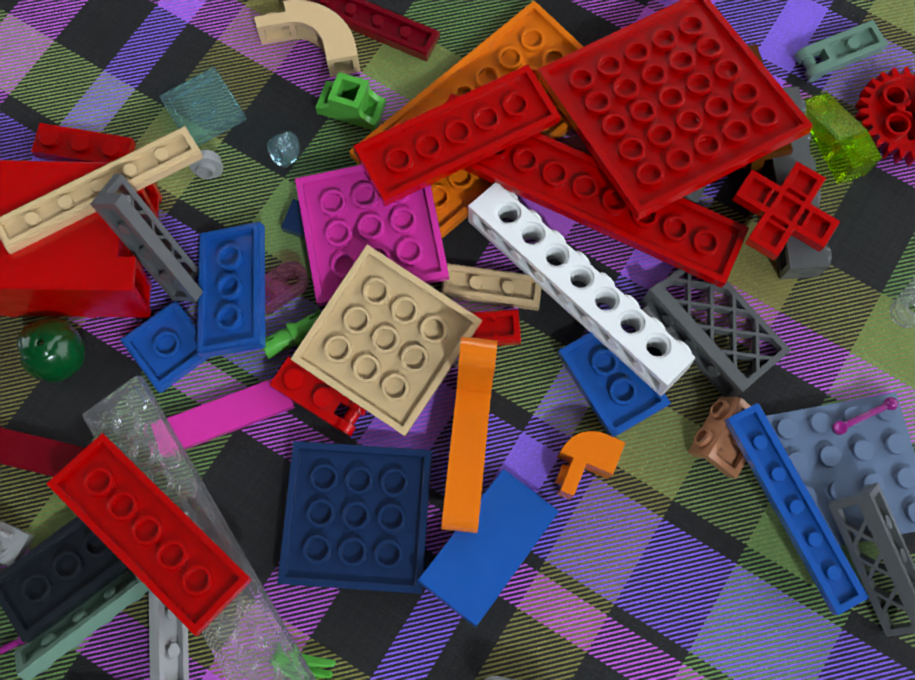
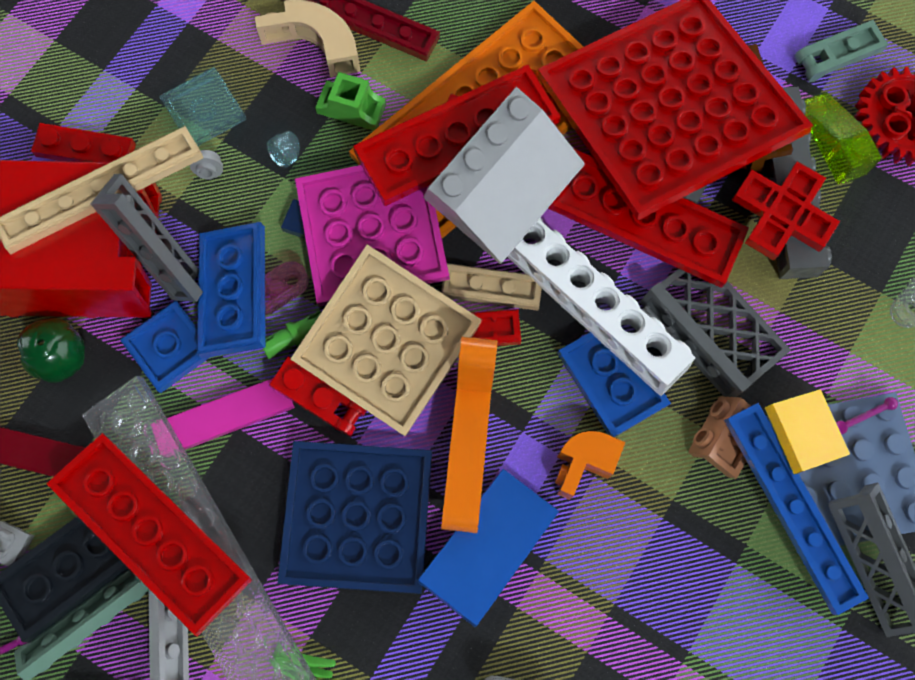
(505, 176): none -> slope
(807, 431): none -> yellow tile

